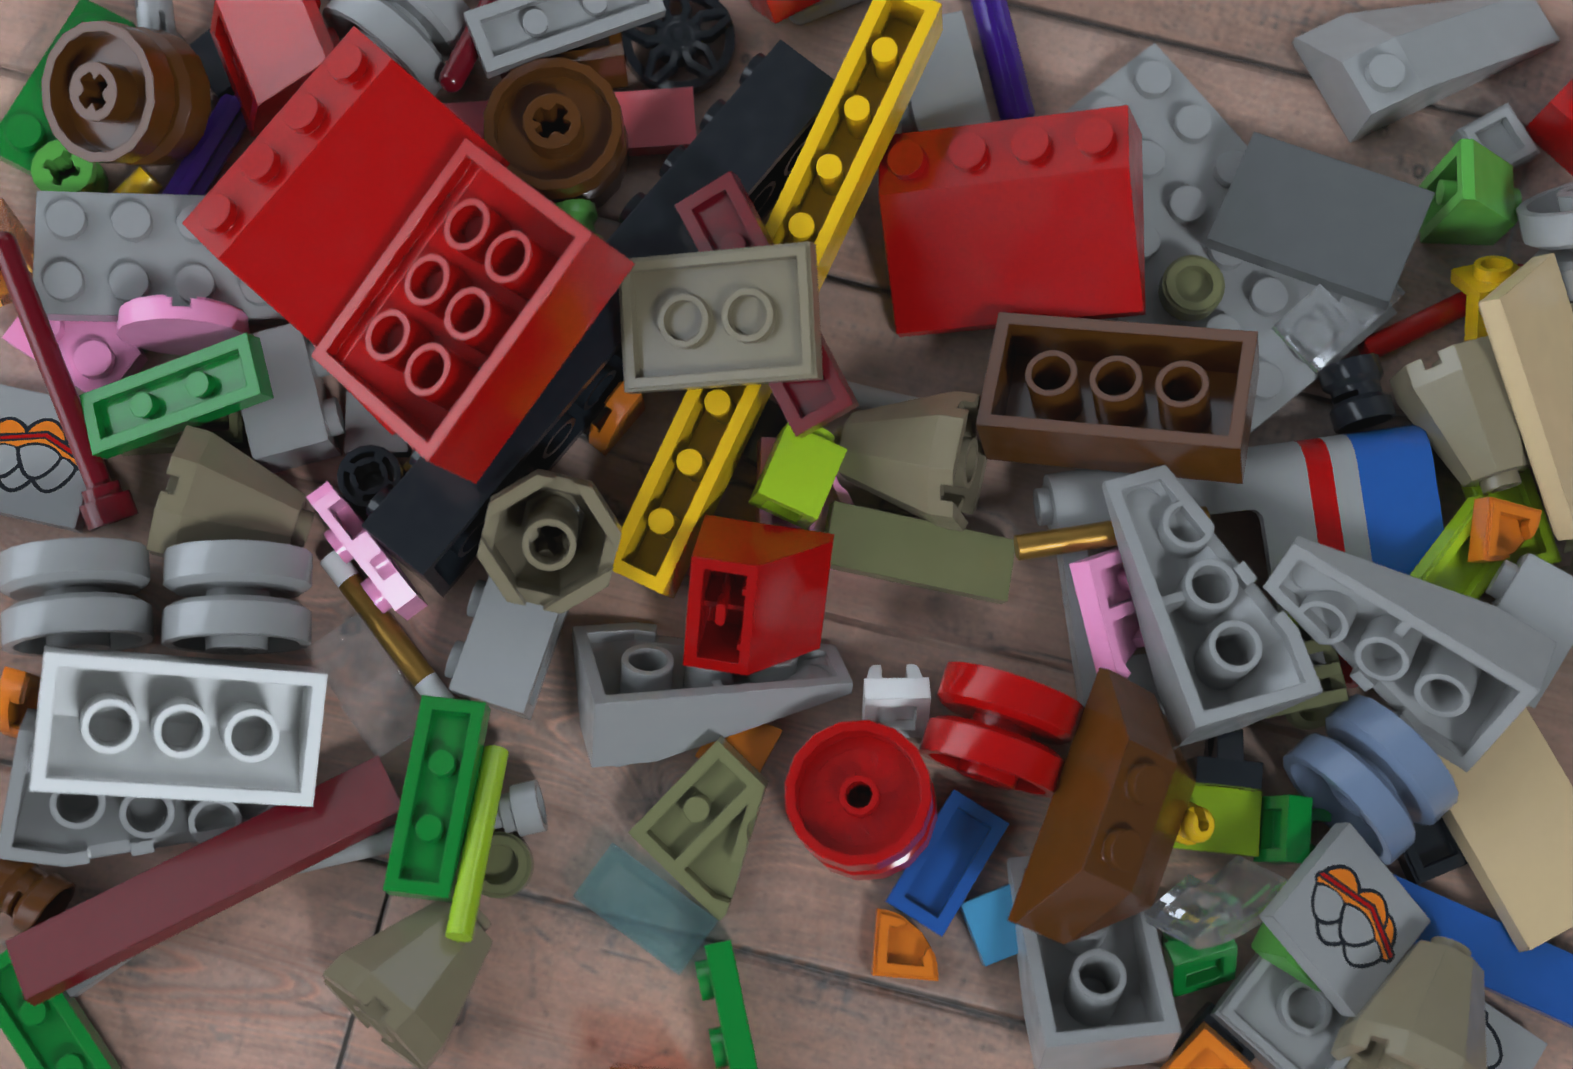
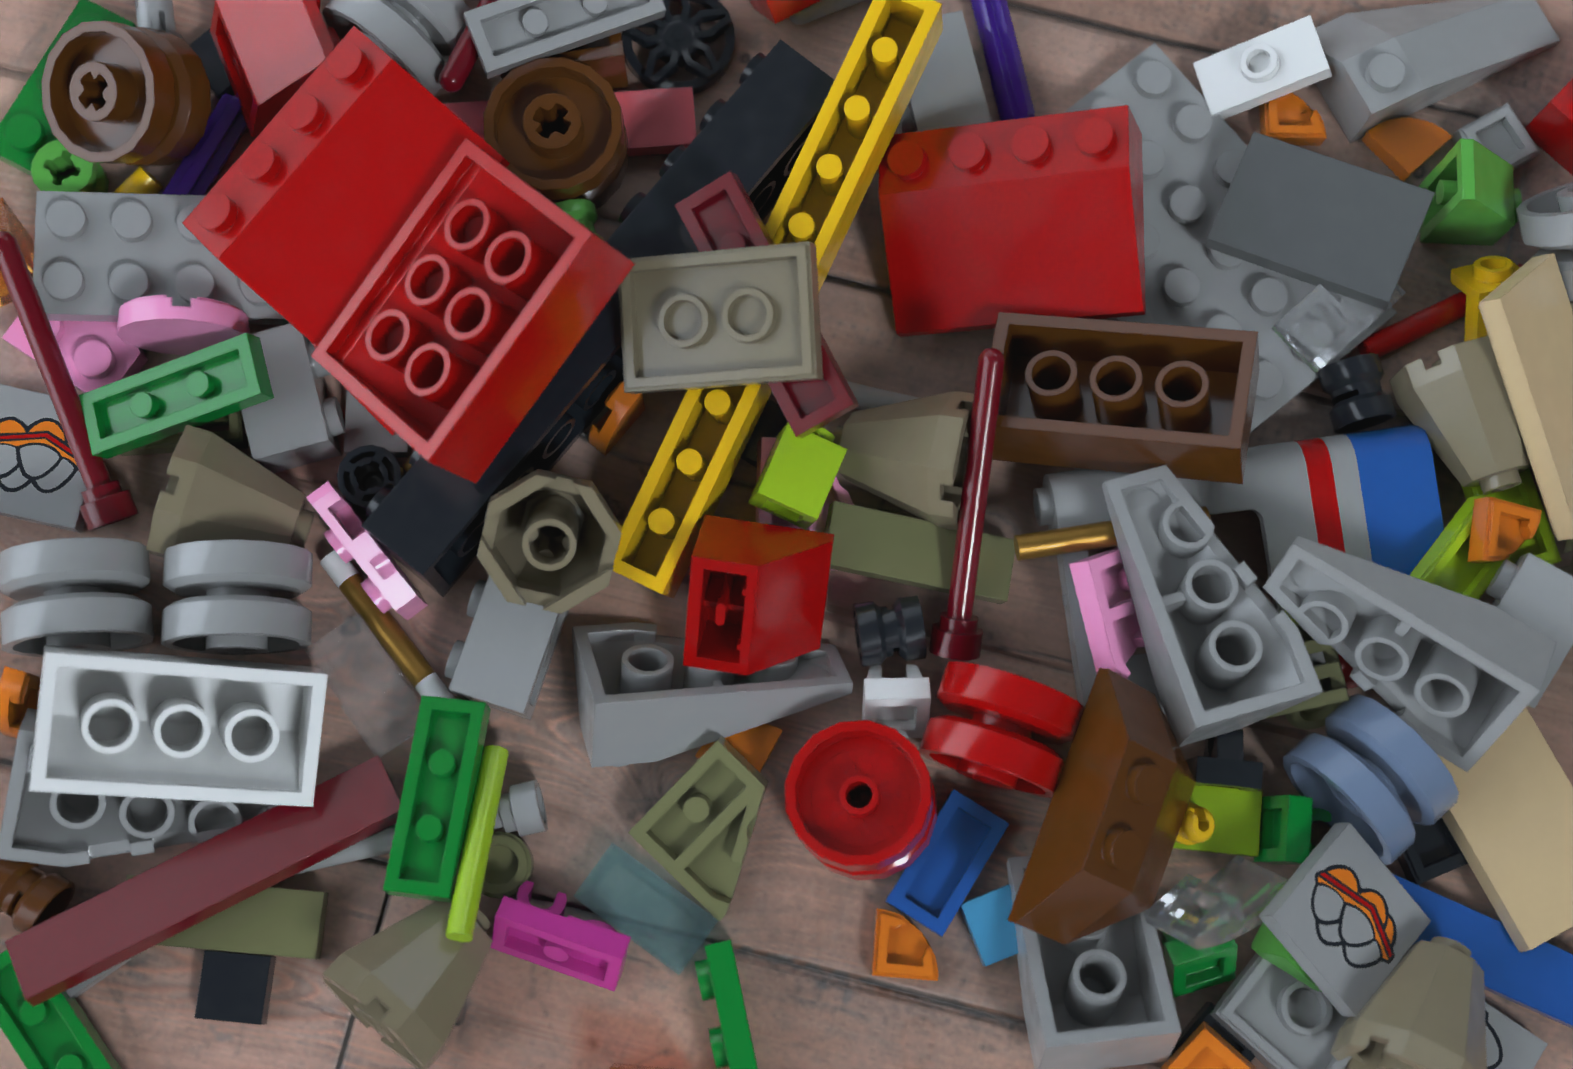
(235, 987): none -> black tile
(265, 924): none -> olive tile
(566, 945): none -> dark pink plate
(885, 631): none -> black wheel
(957, 631): none -> dark red piece
(1191, 288): olive tile -> none
(1262, 68): none -> white plate
(1292, 121): none -> orange tile
(1405, 144): none -> orange tile

